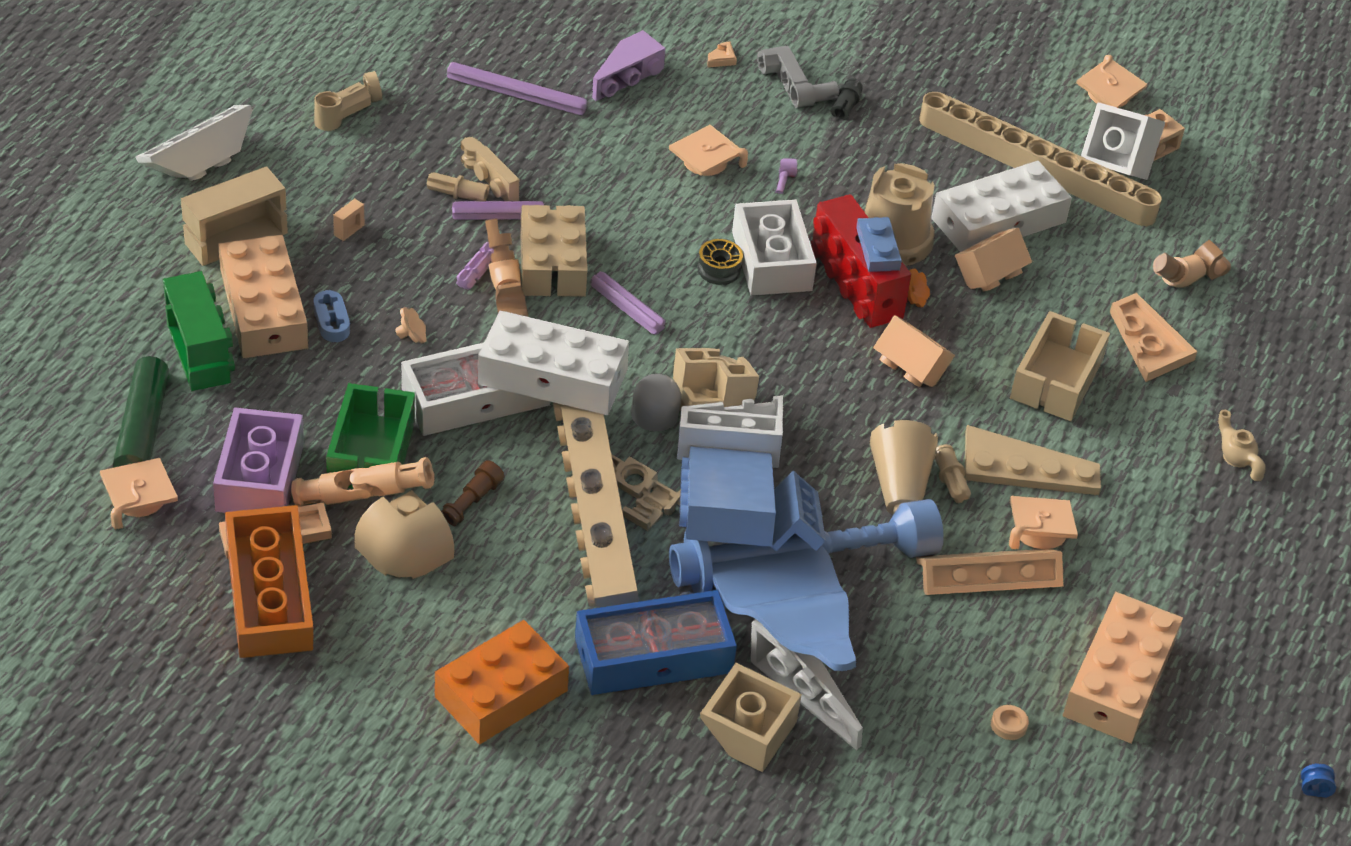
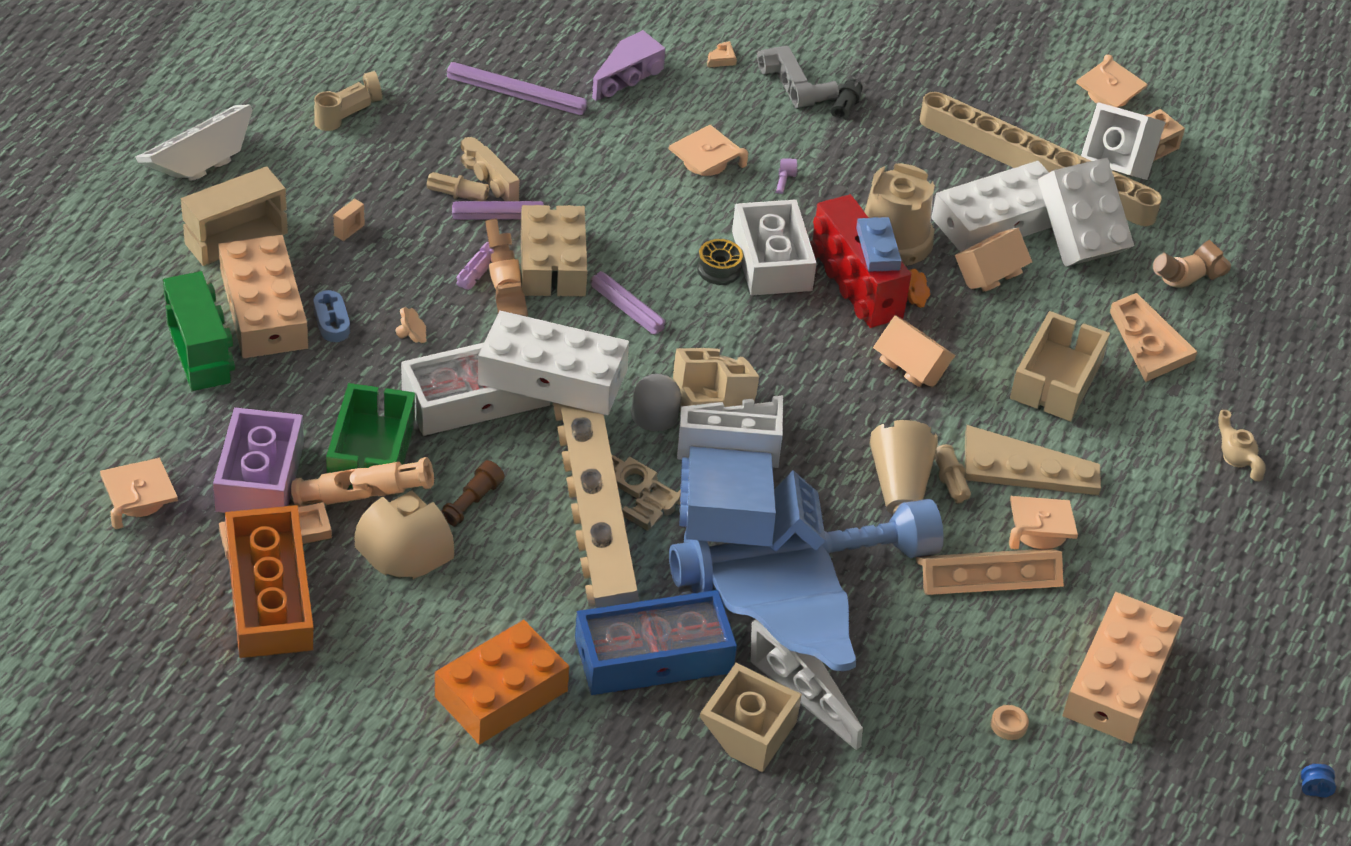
(142, 411): dark green brick -> none
(1085, 212): none -> white brick

